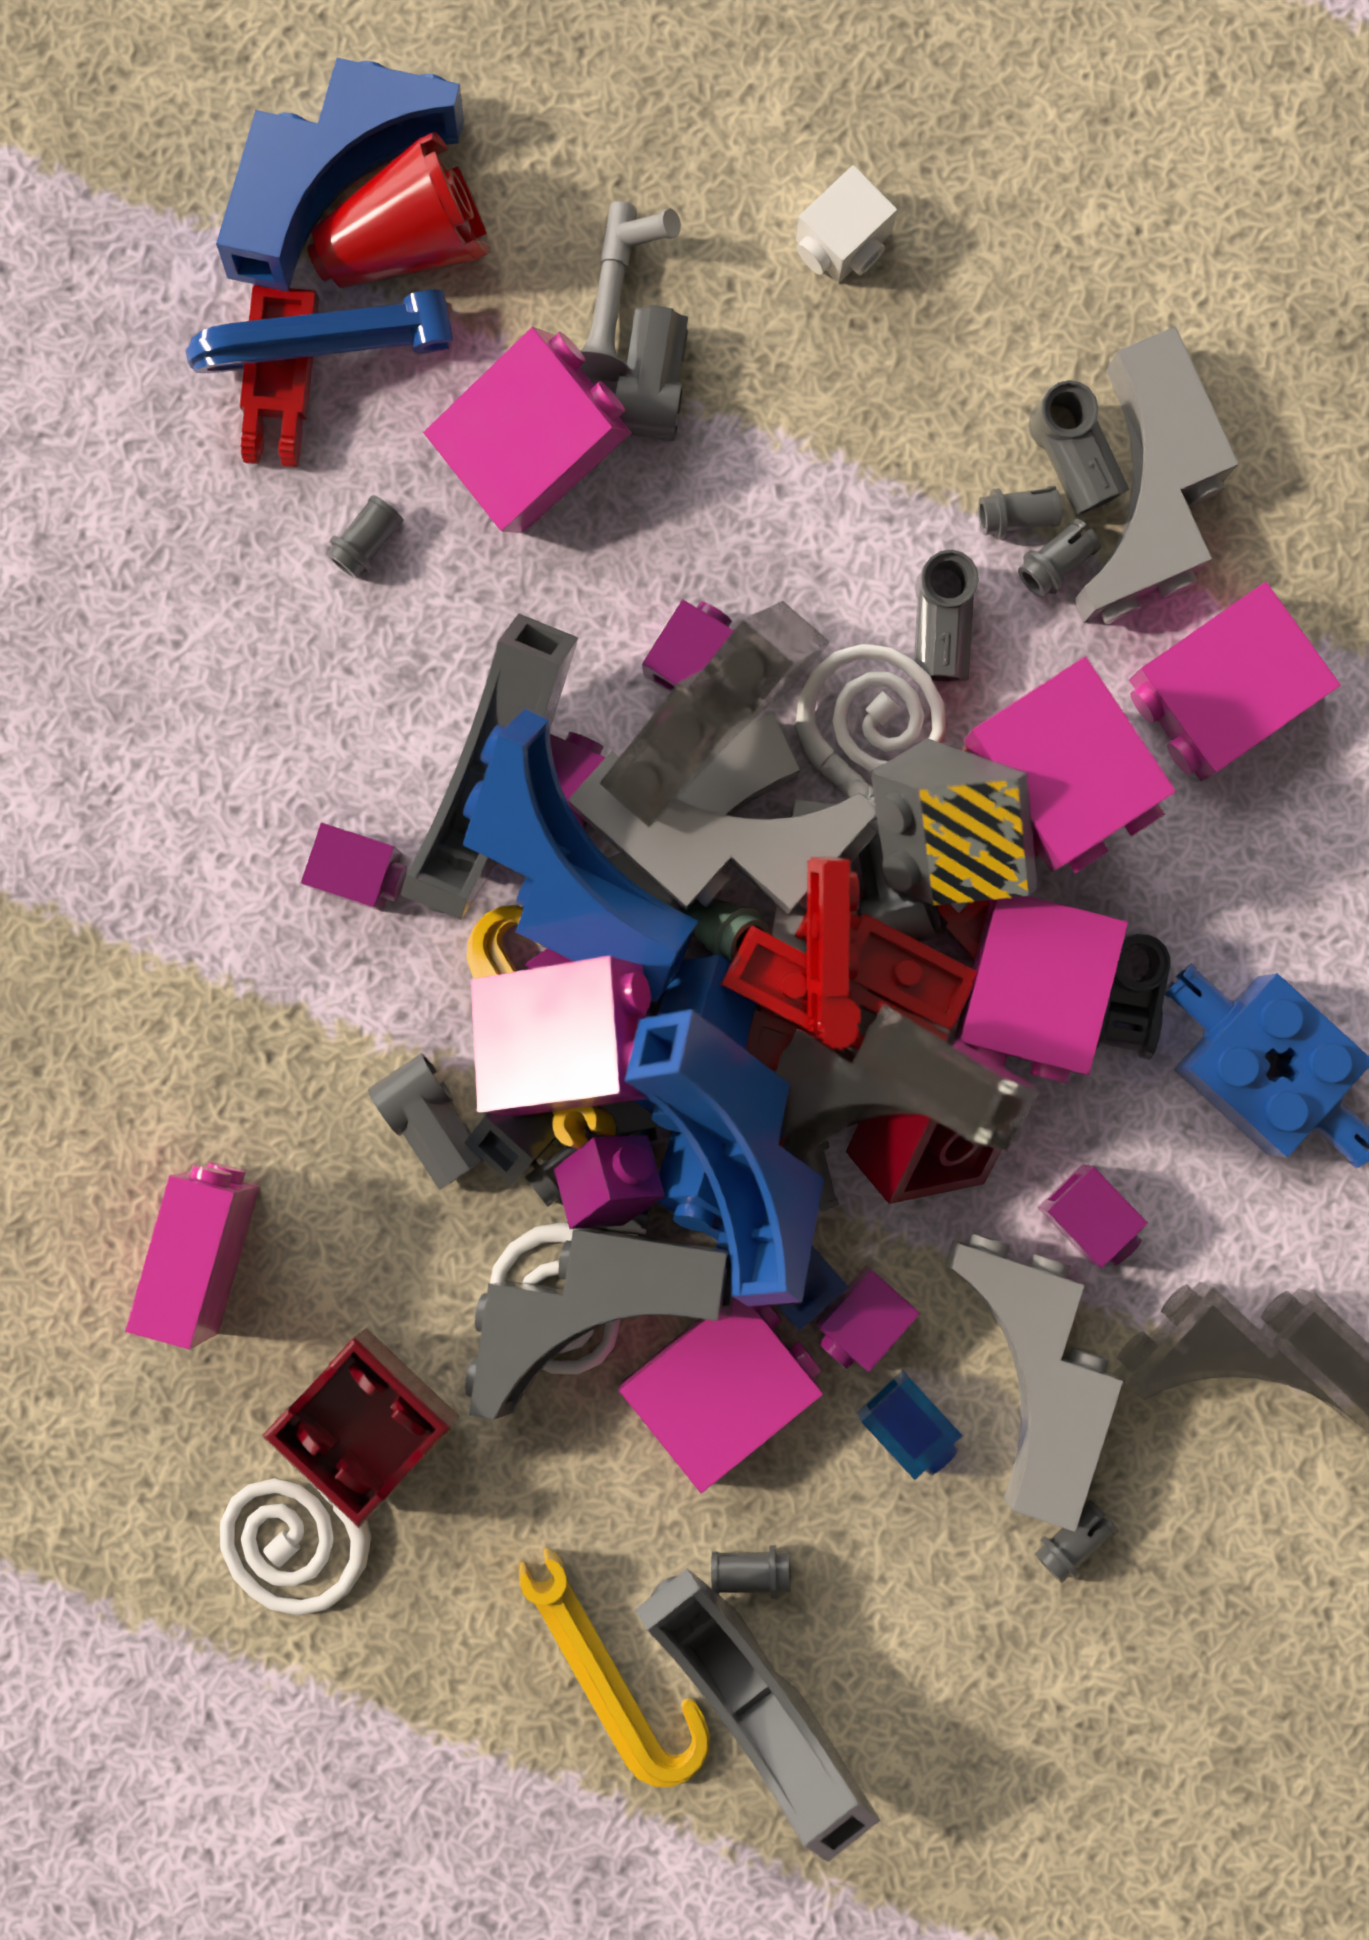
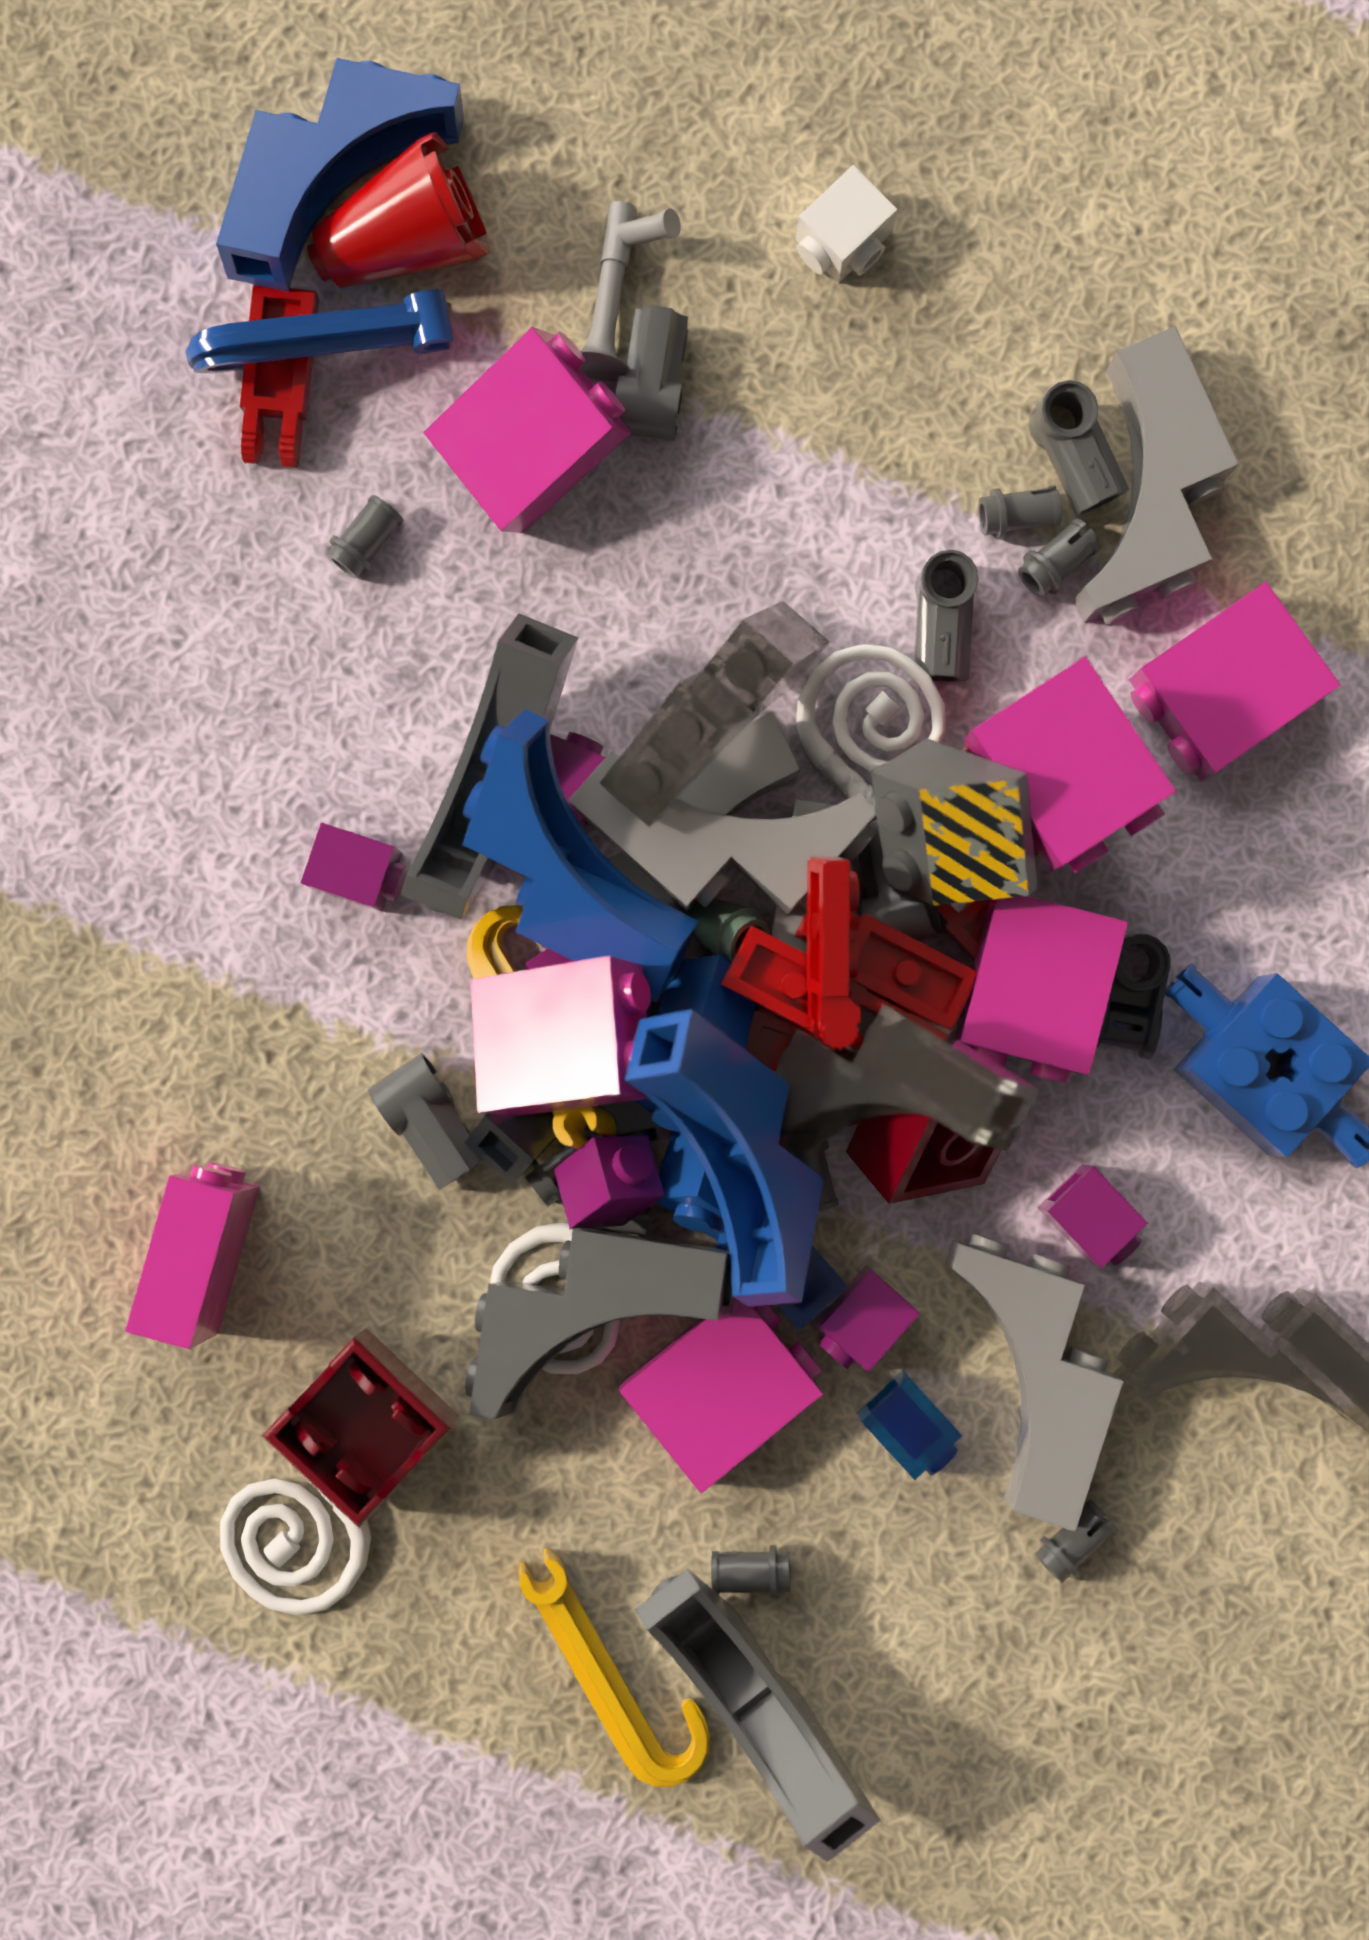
(686, 643): magenta brick -> none

